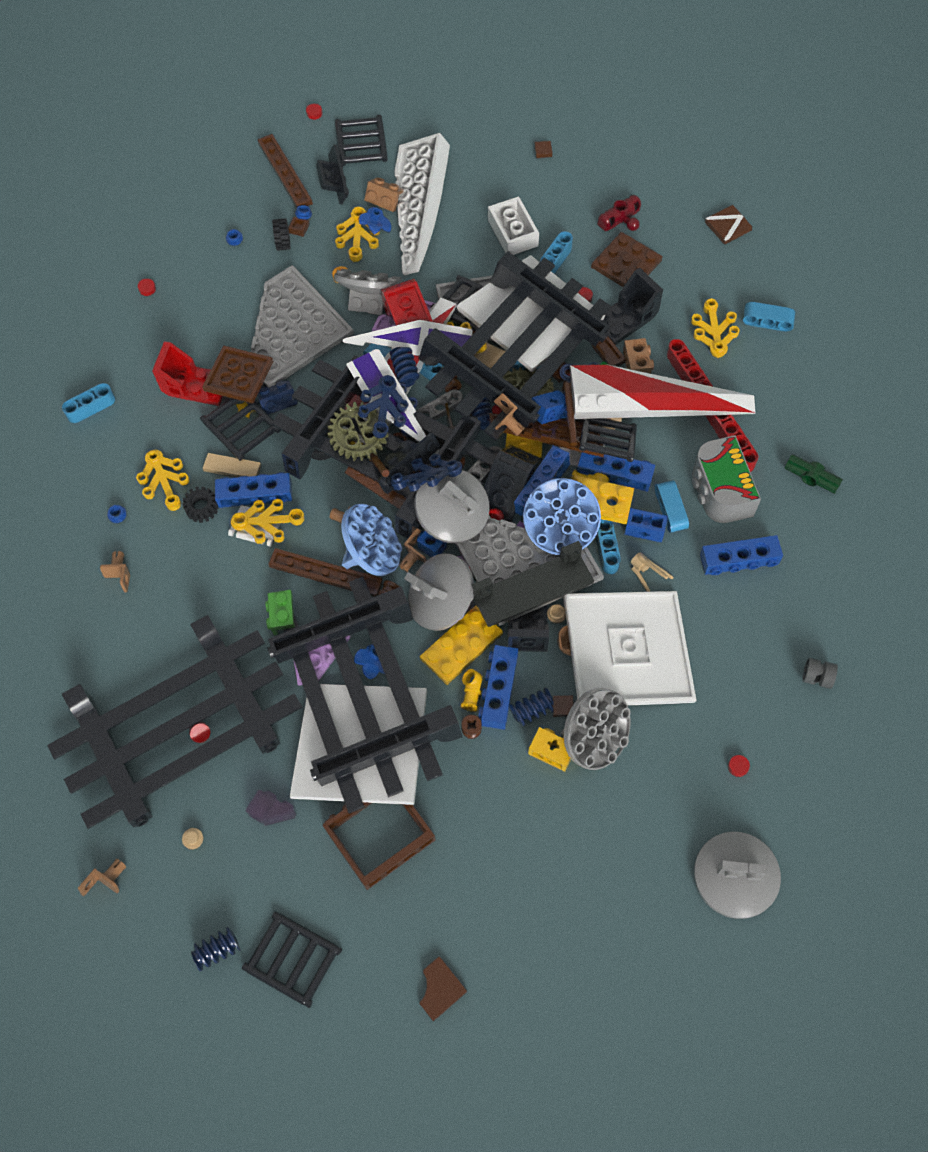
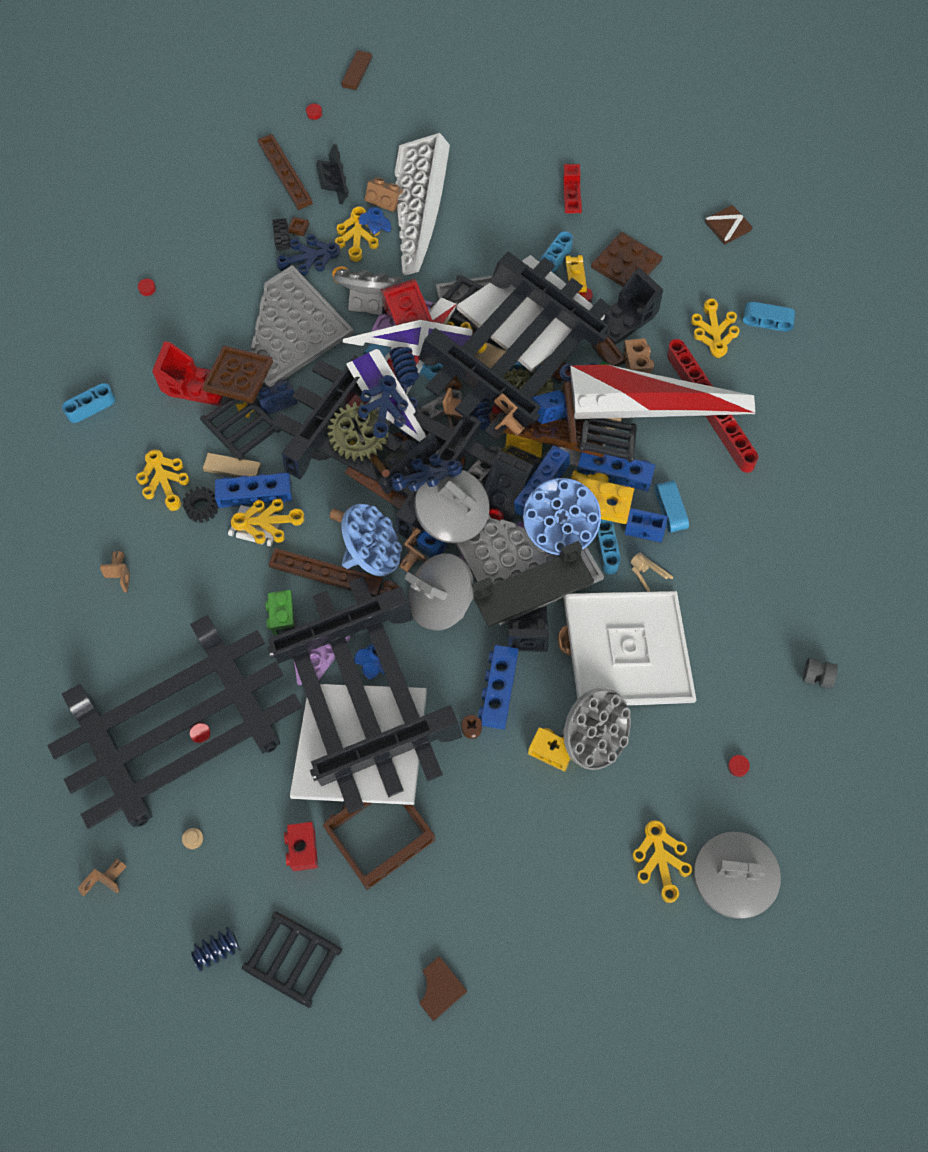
(115, 509): blue plate -> none
(234, 237): blue plate -> none
(268, 810): clear purple slope -> none
(303, 212): blue plate -> none
(306, 858): none -> red brick
(328, 251): none -> dark blue plant
(356, 70): none -> reddish brown tile
(360, 134): black bar -> none
(450, 404): none -> medium nougat bracket
(460, 646): yellow plate -> none
(471, 690): yellow connector -> none
(513, 226): white brick -> none
(532, 706): dark blue piece -> none
(543, 149): reddish brown tile -> none
(556, 613): tan plate -> none
(562, 705): reddish brown tile -> none
(571, 187): none -> red slope
(576, 271): none -> yellow plate
(621, 212): dark red piece -> none
(661, 857): none -> yellow plant
(724, 481): brick -> none
(768, 546): blue brick -> none
(813, 473): dark green piece -> none

